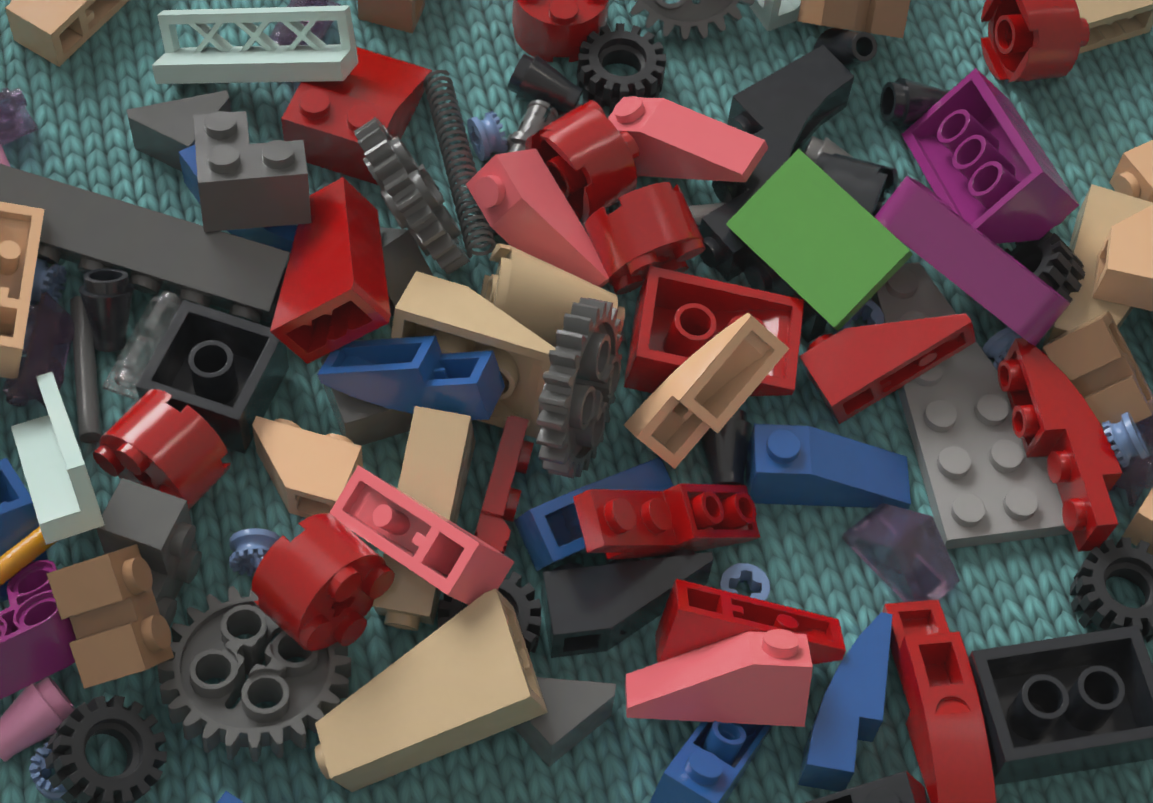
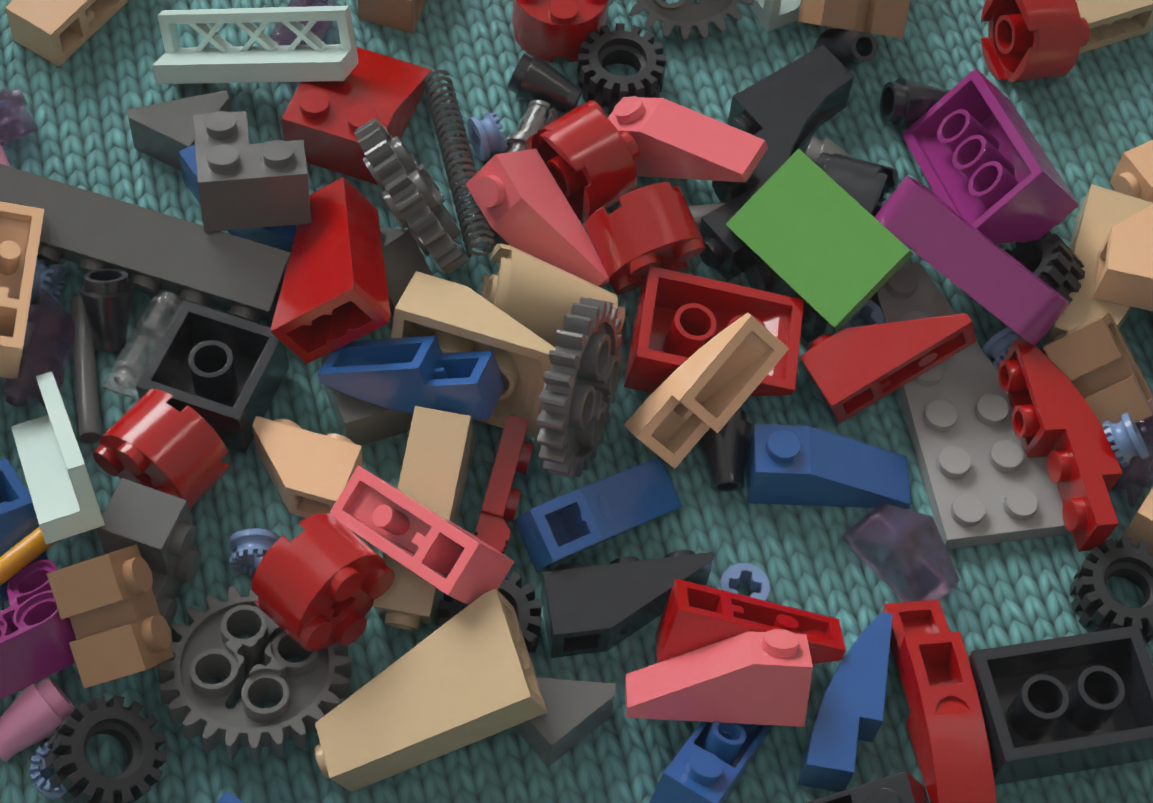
(665, 521): red slope -> none

